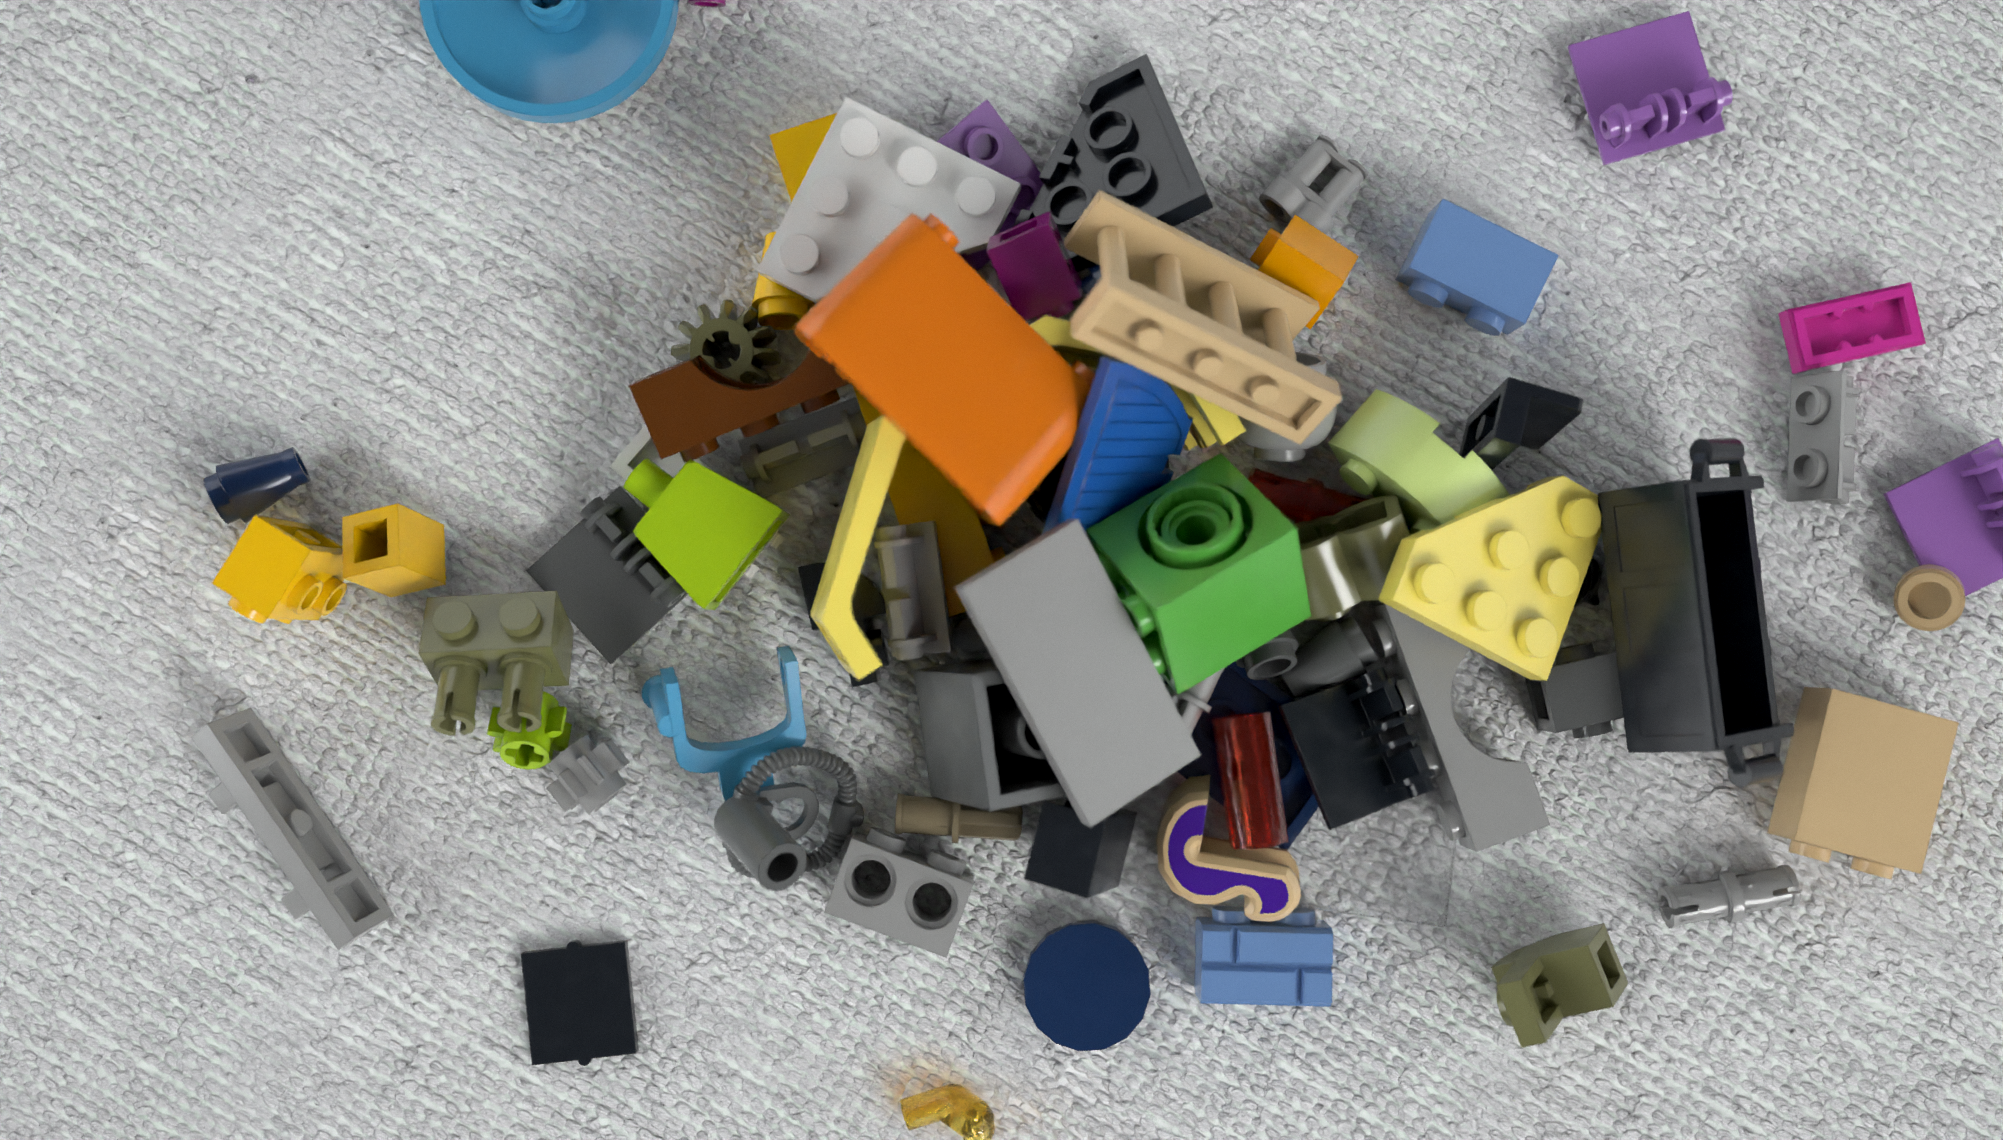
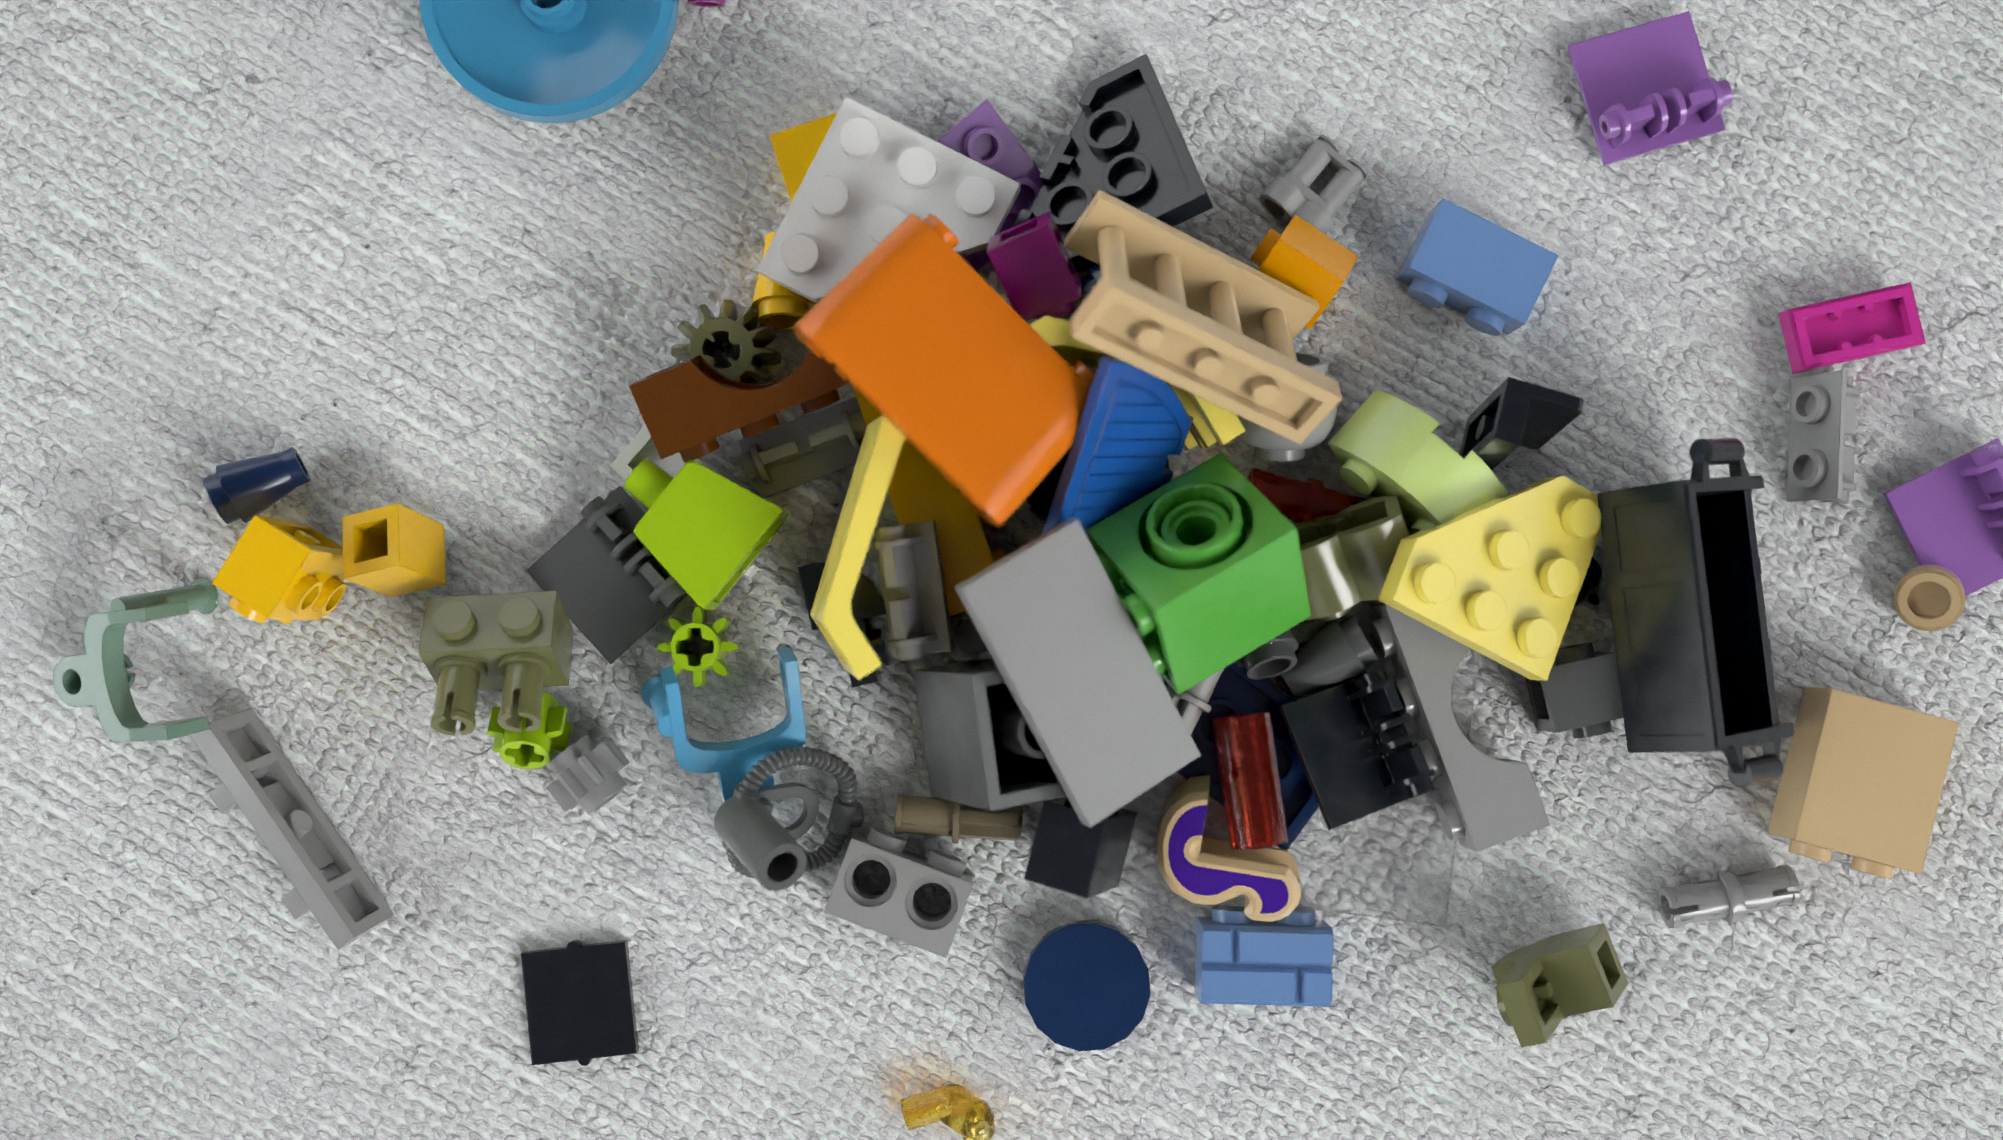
(100, 673): none -> sand green piece
(690, 632): none -> lime gear

